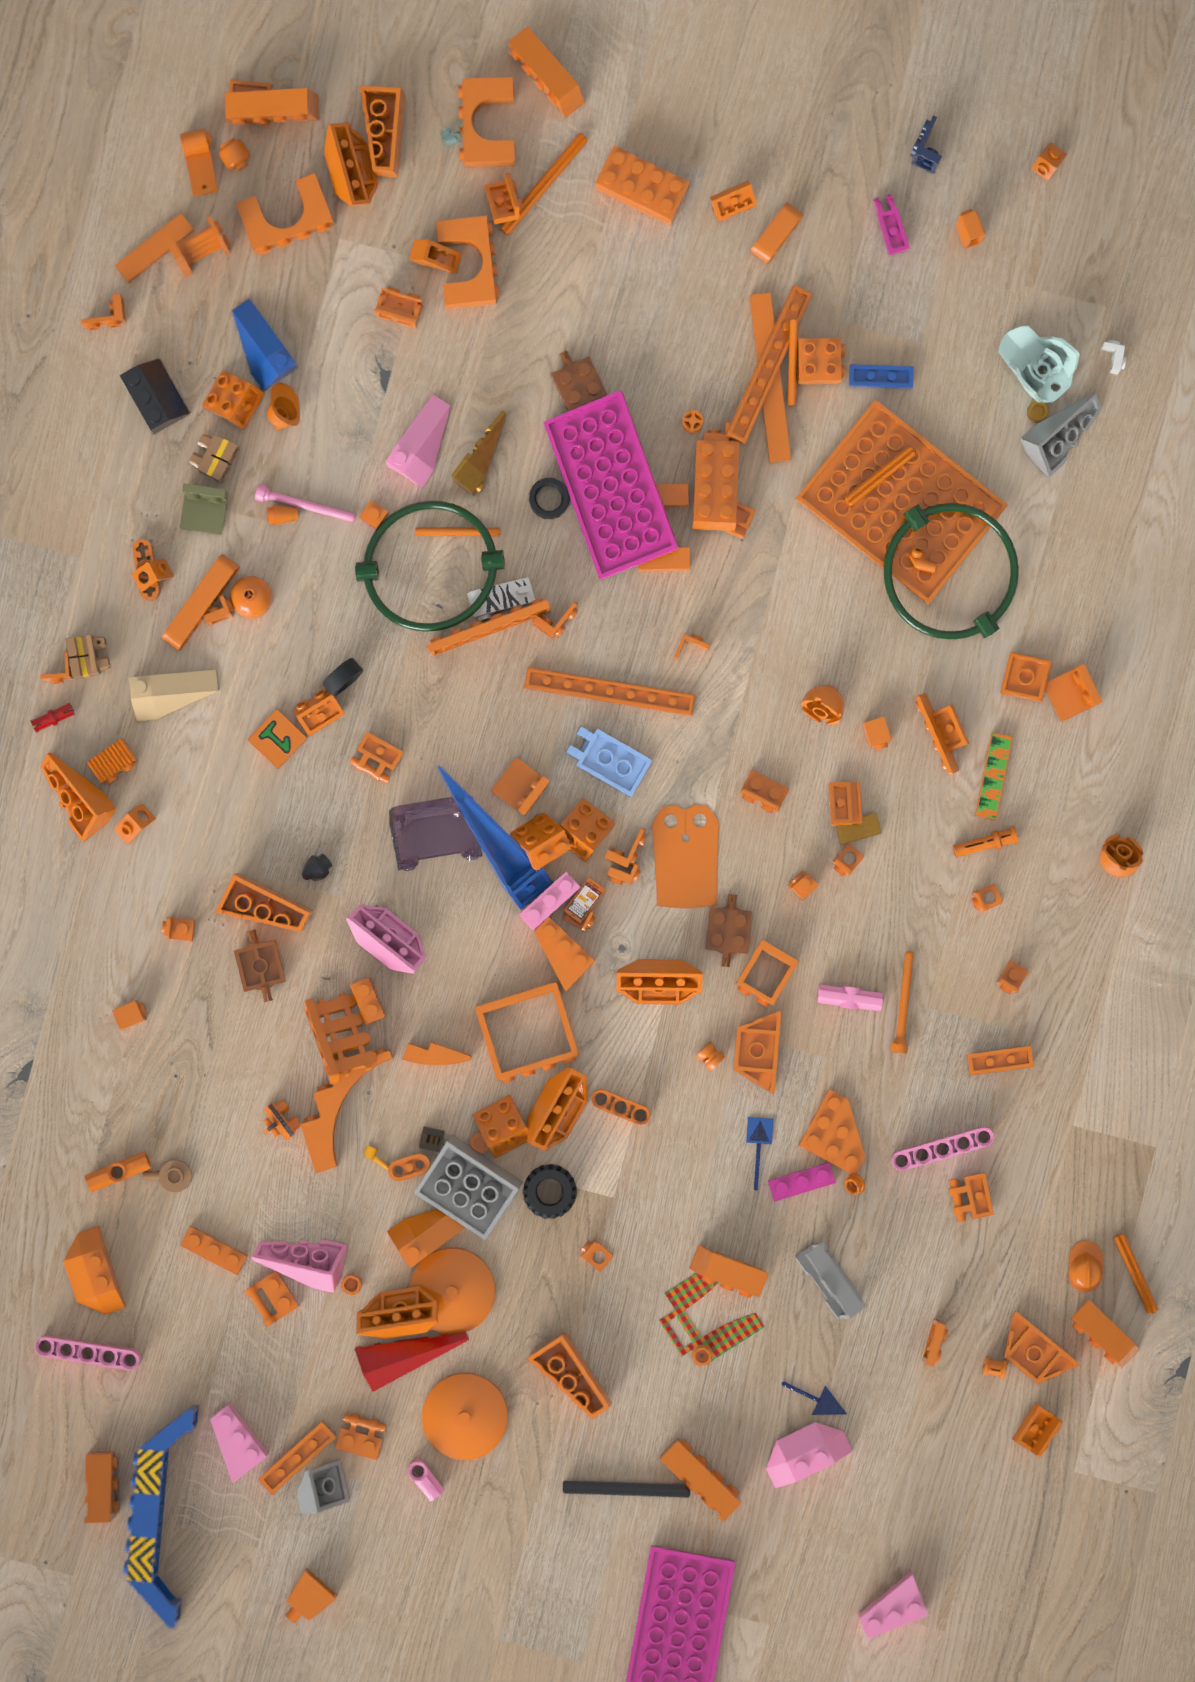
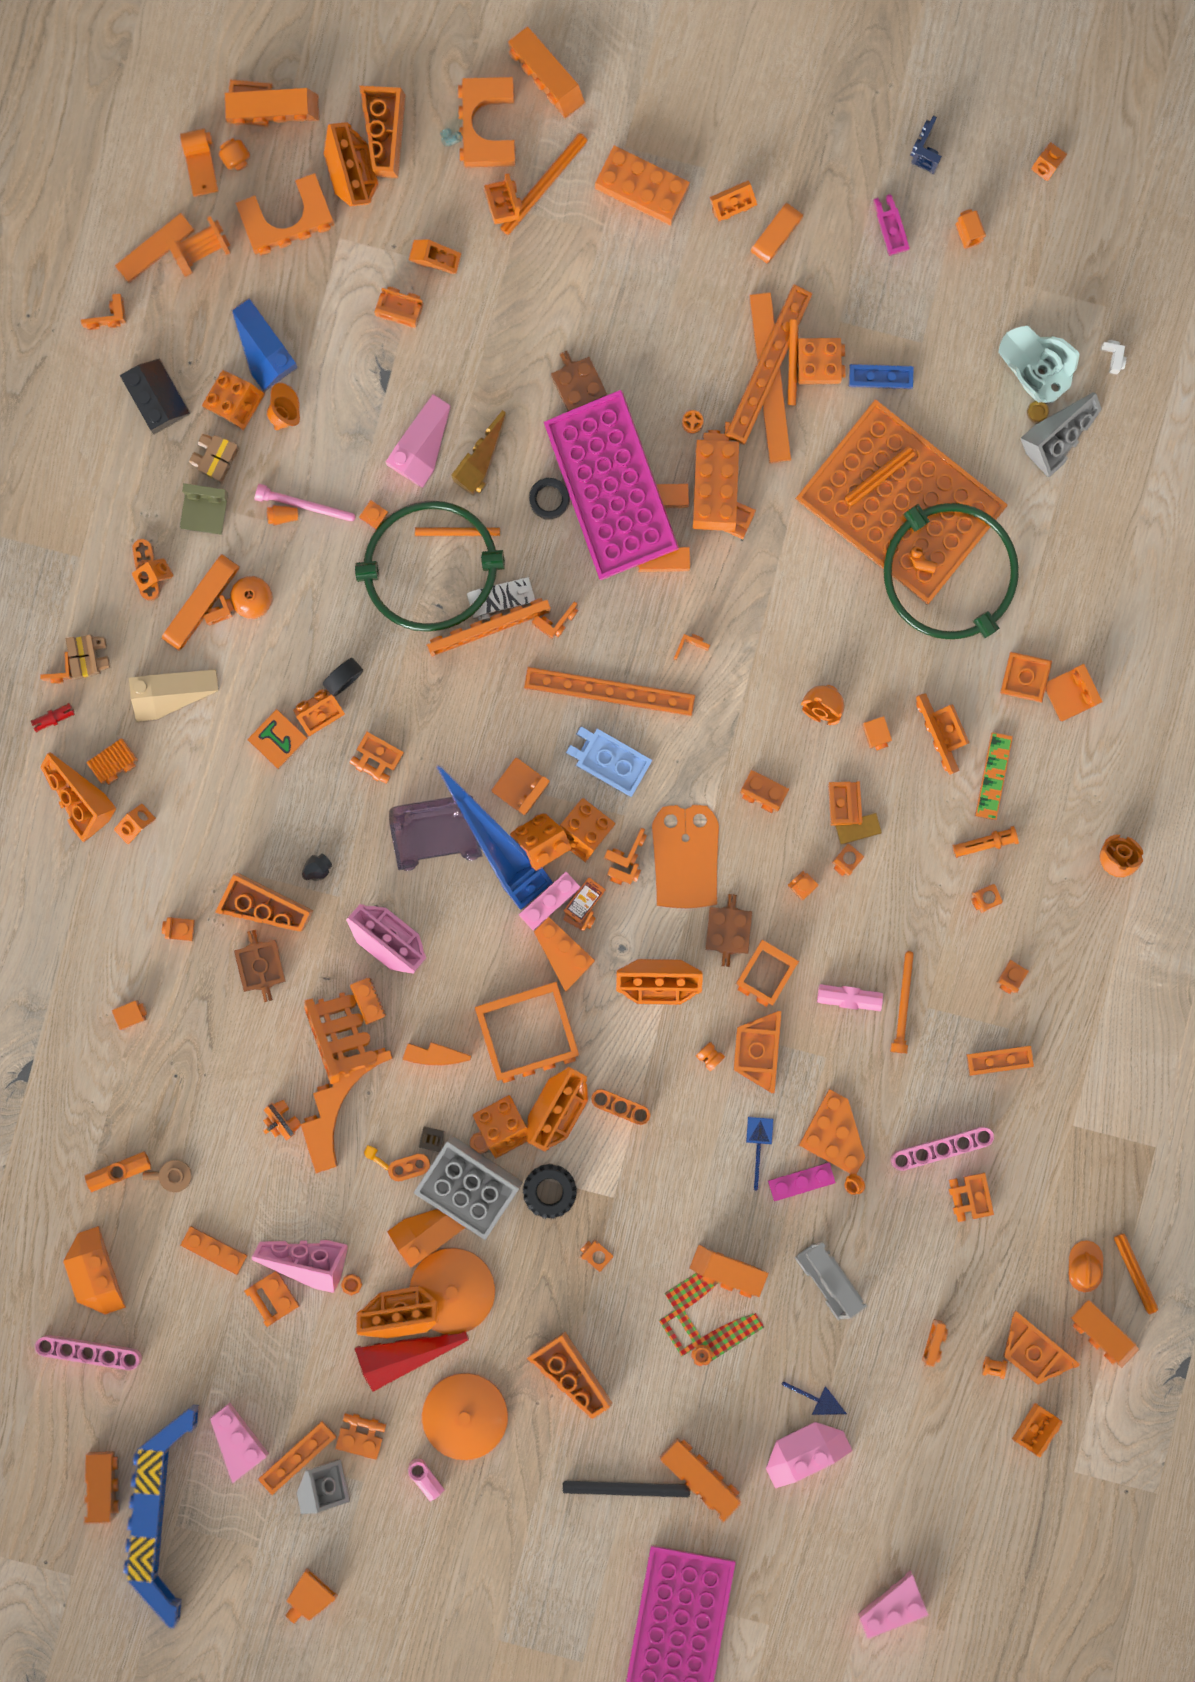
(475, 233): orange arch -> none

